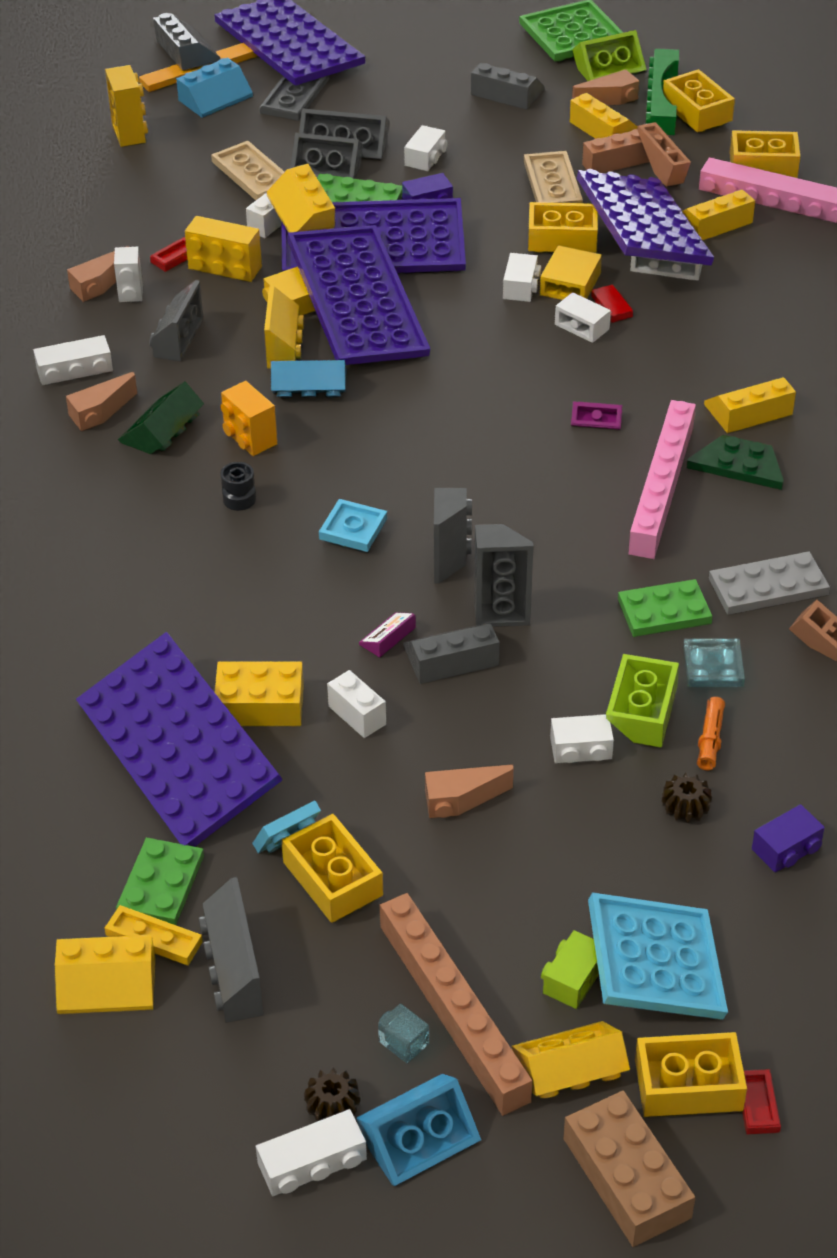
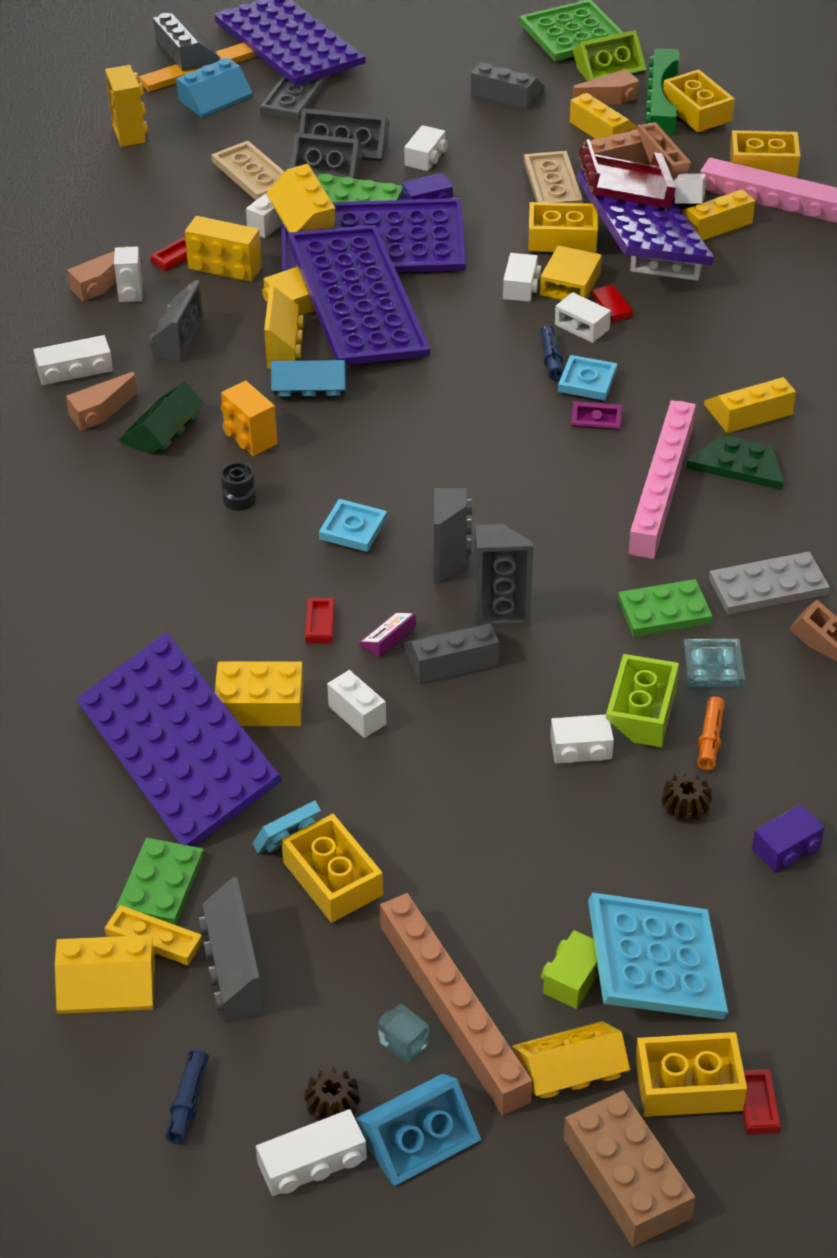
(184, 1106): none -> dark blue pin
(320, 620): none -> red tile
(464, 789): nougat slope -> none
(552, 359): none -> dark blue pin
(587, 377): none -> medium azure plate
(628, 179): none -> panel
(690, 188): none -> white brick

